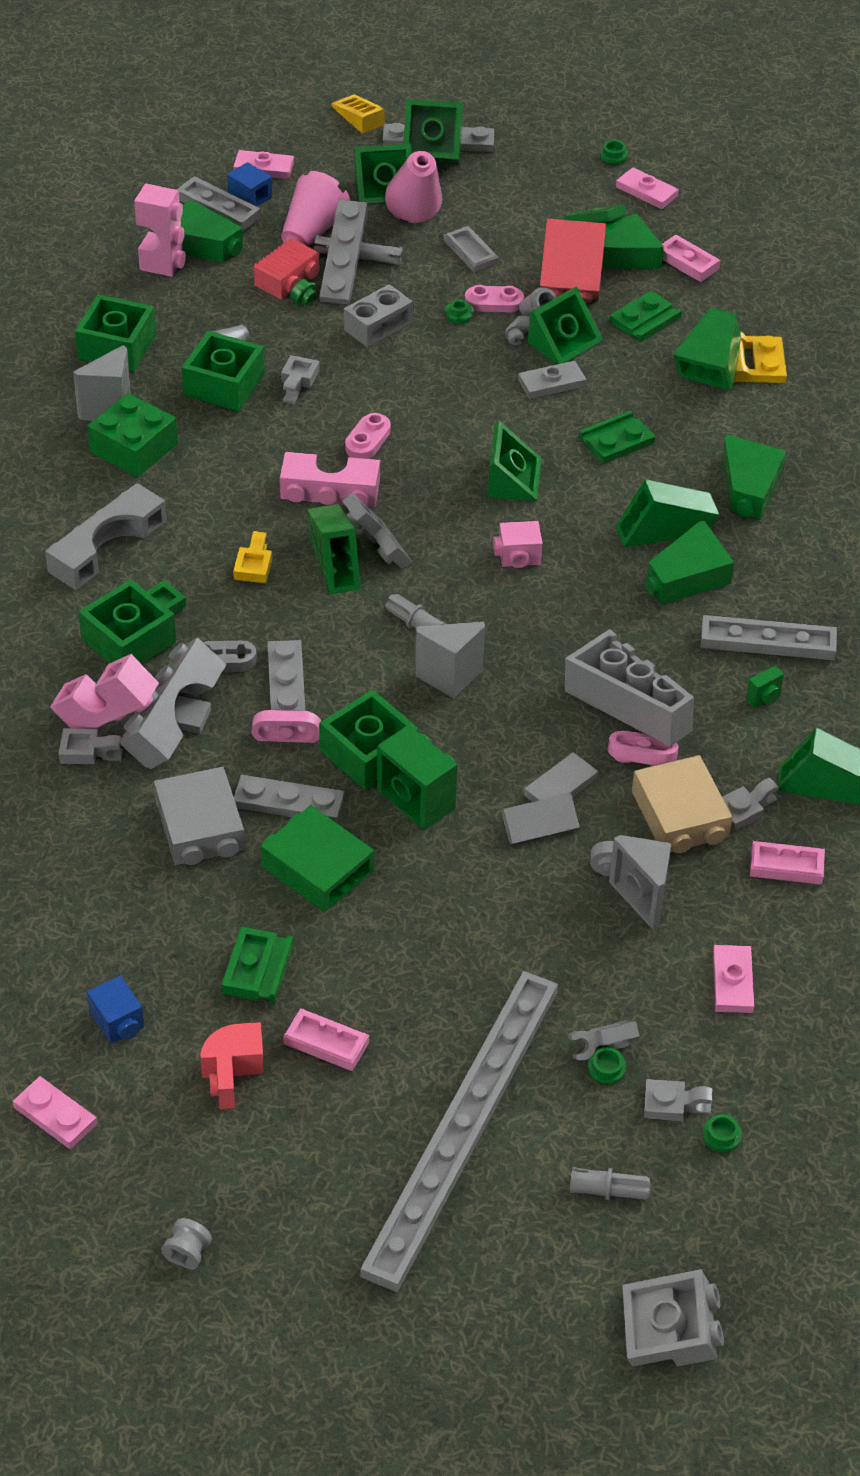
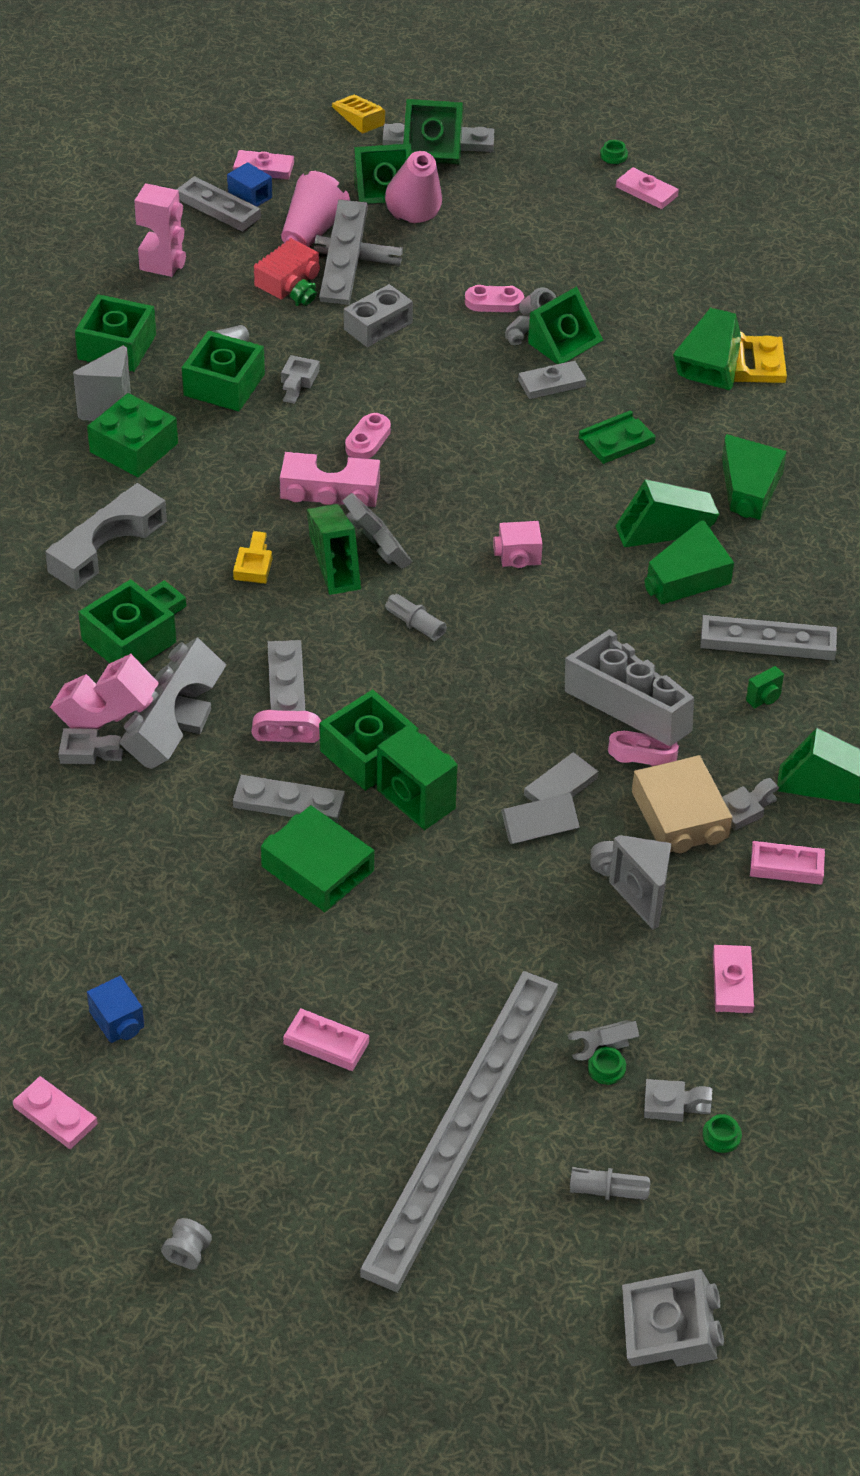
(199, 816): light grey brick -> none
(209, 234): green slope -> none
(229, 651): light grey beam -> none
(230, 1053): coral brick -> none
(257, 965): green plate -> none
(449, 655): light grey slope -> none
(459, 311): green plate -> none
(471, 249): light grey tile -> none
(512, 467): green slope -> none
(573, 257): coral brick -> none
(598, 215): green tile -> none
(631, 245): green slope -> none
(645, 316): green plate -> none
(689, 258): bright pink plate -> none

